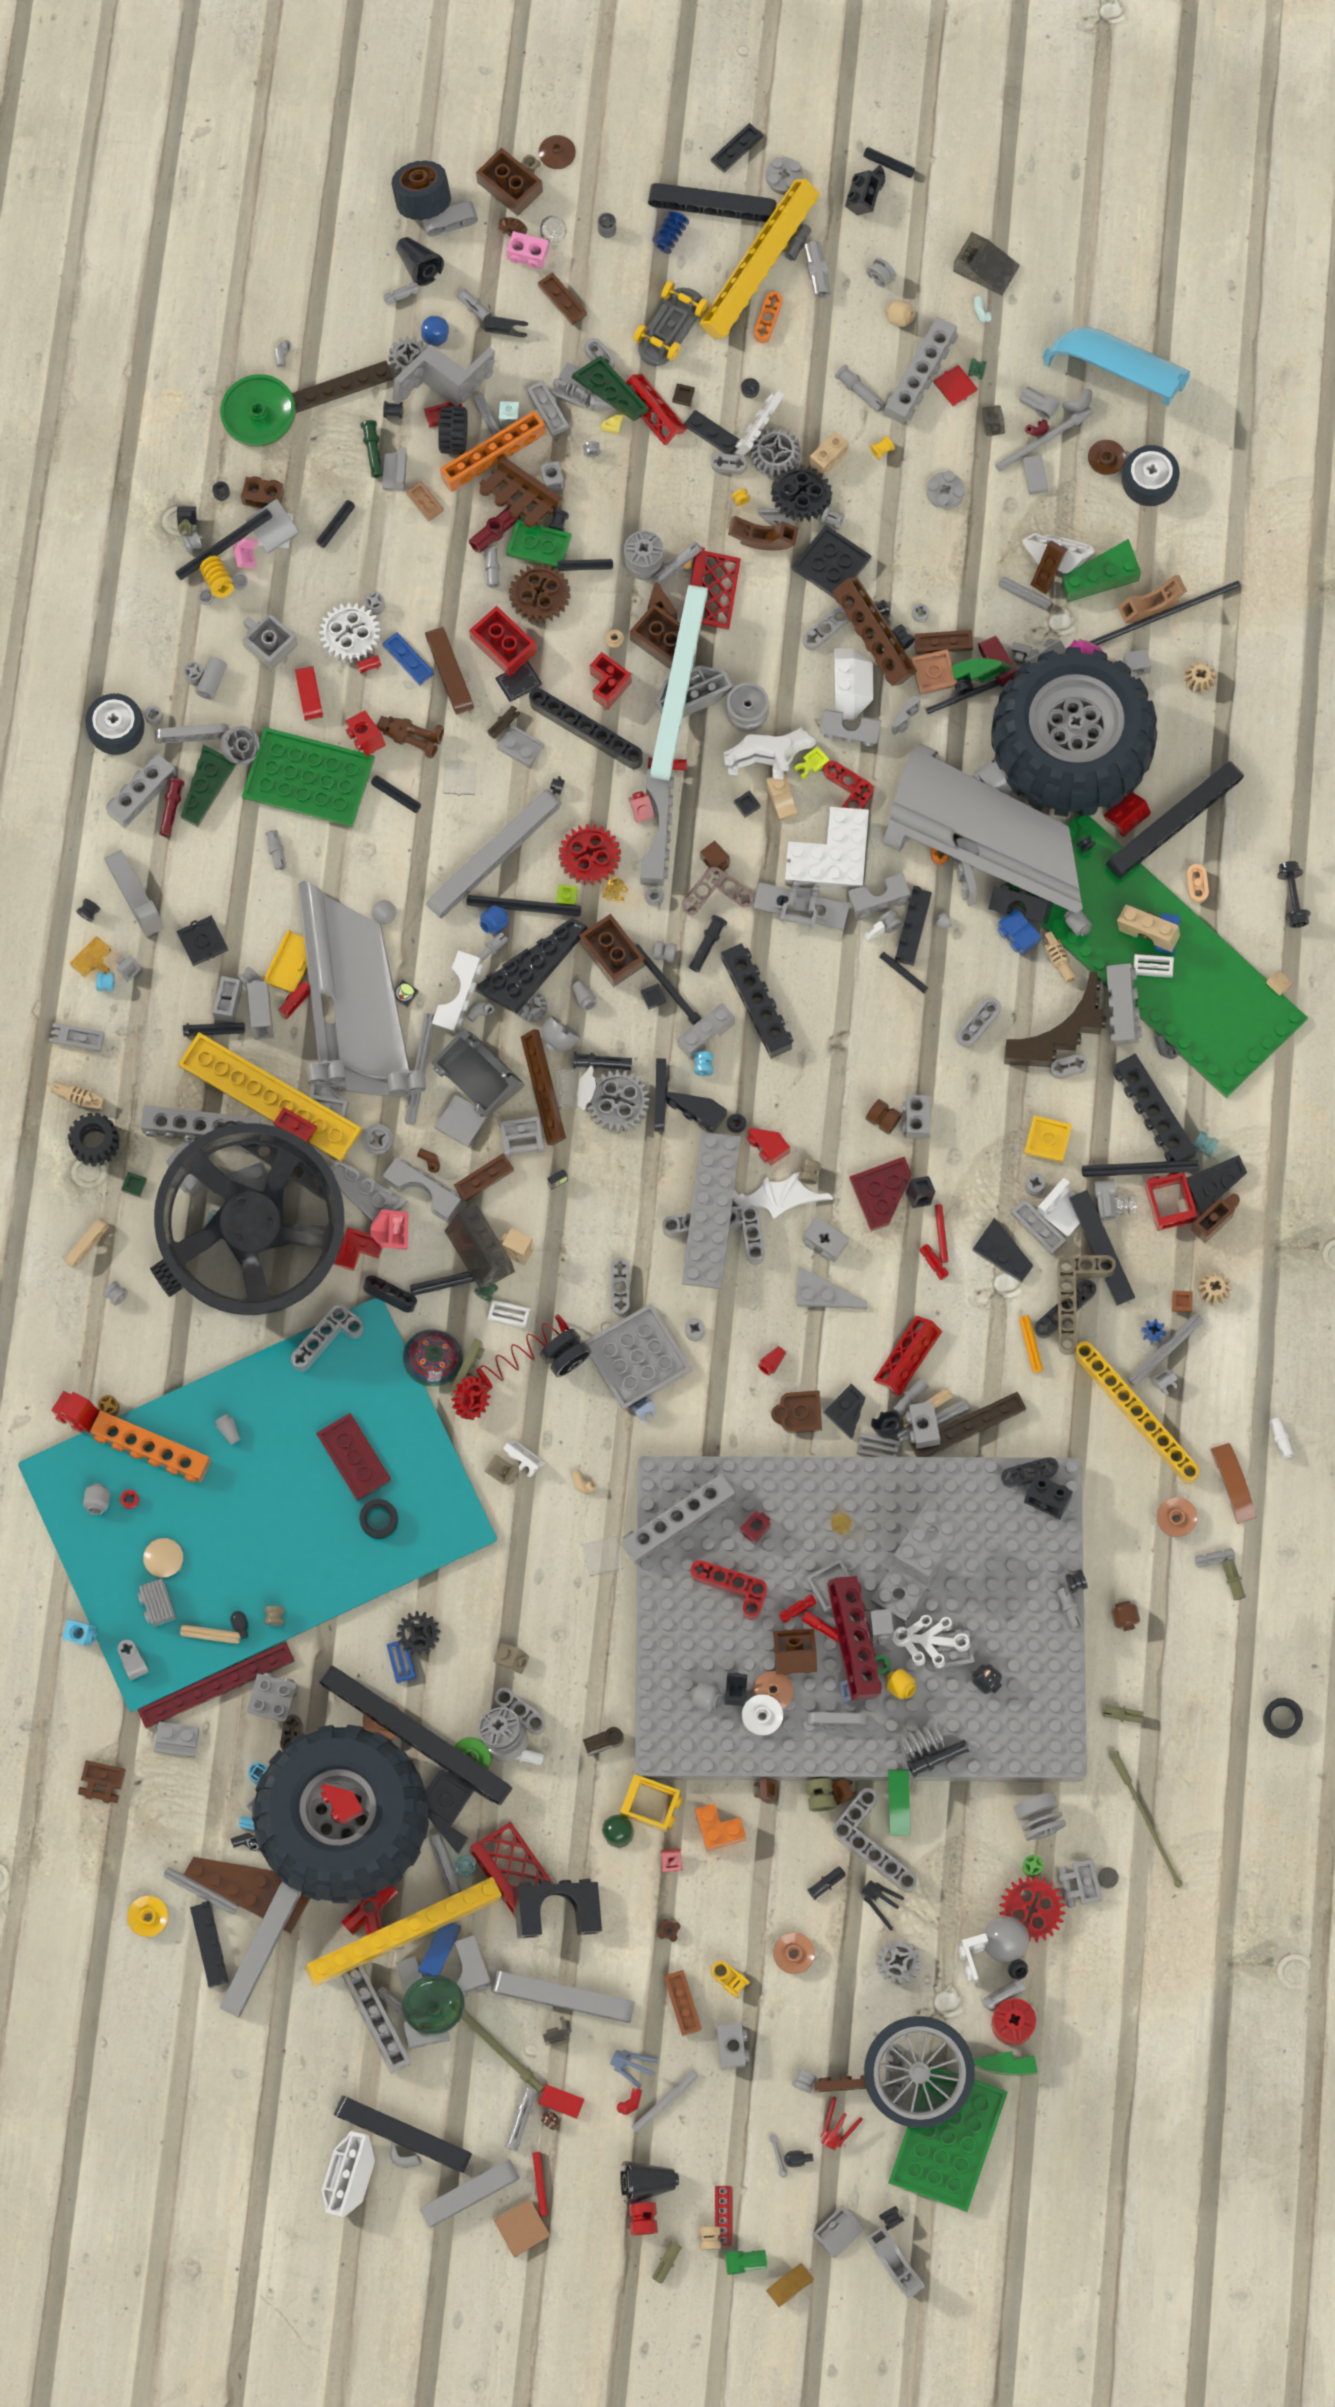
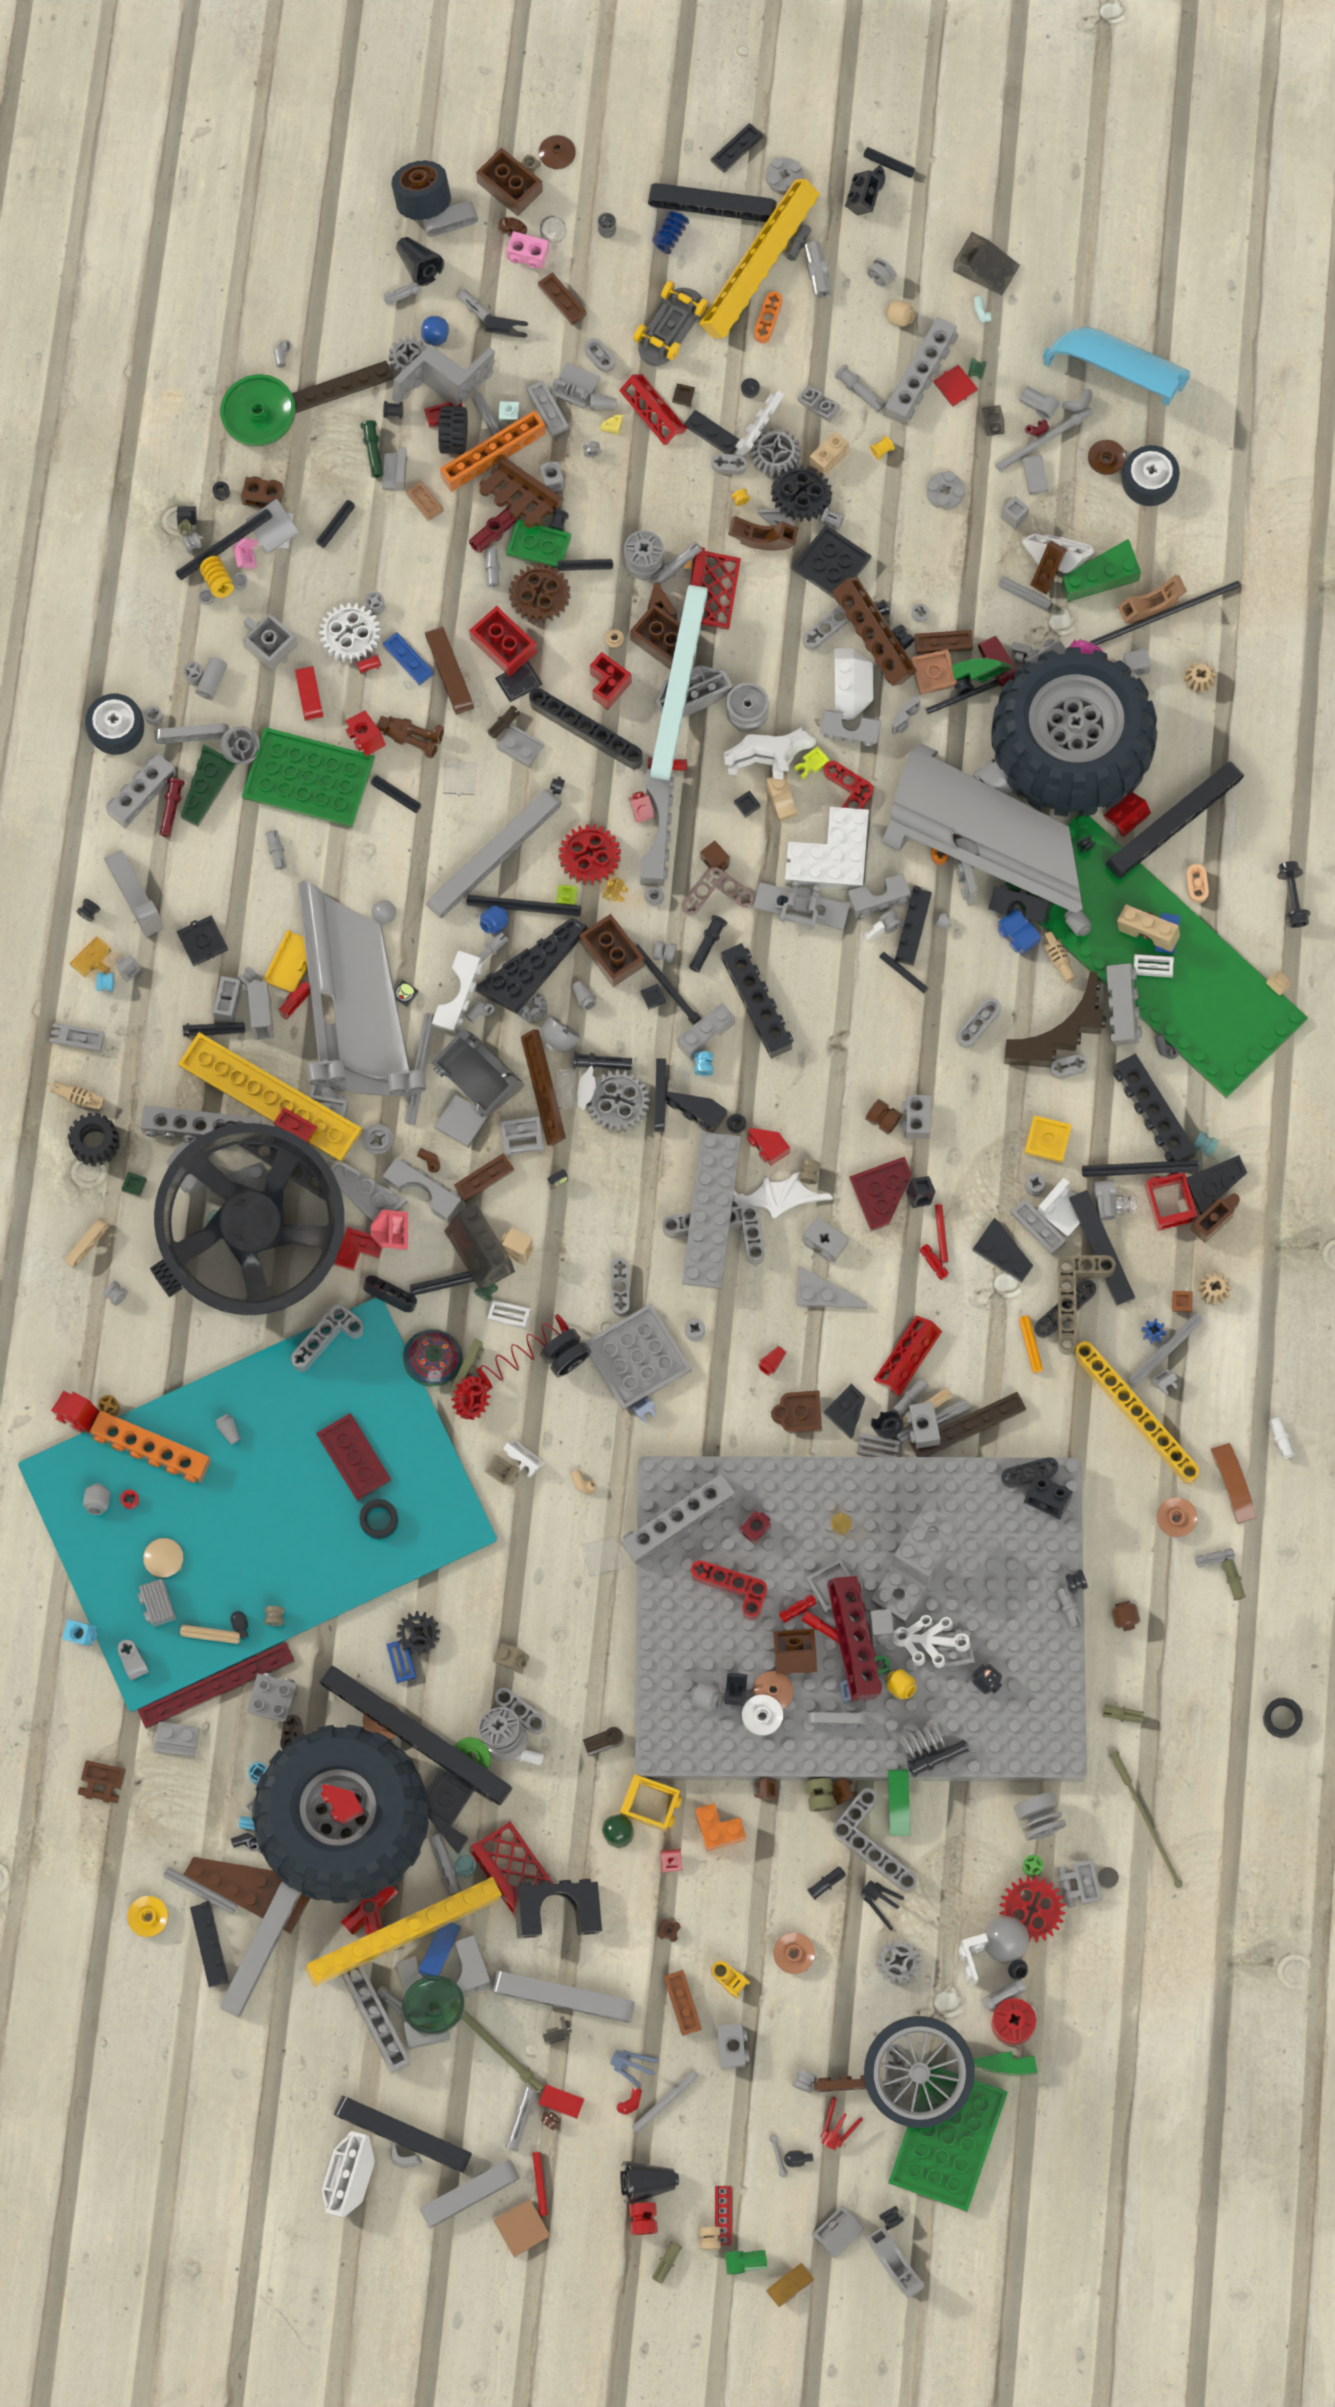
(610, 387): dark green wing -> none
(818, 404): none -> light grey slope
(1015, 513): none -> light grey brick

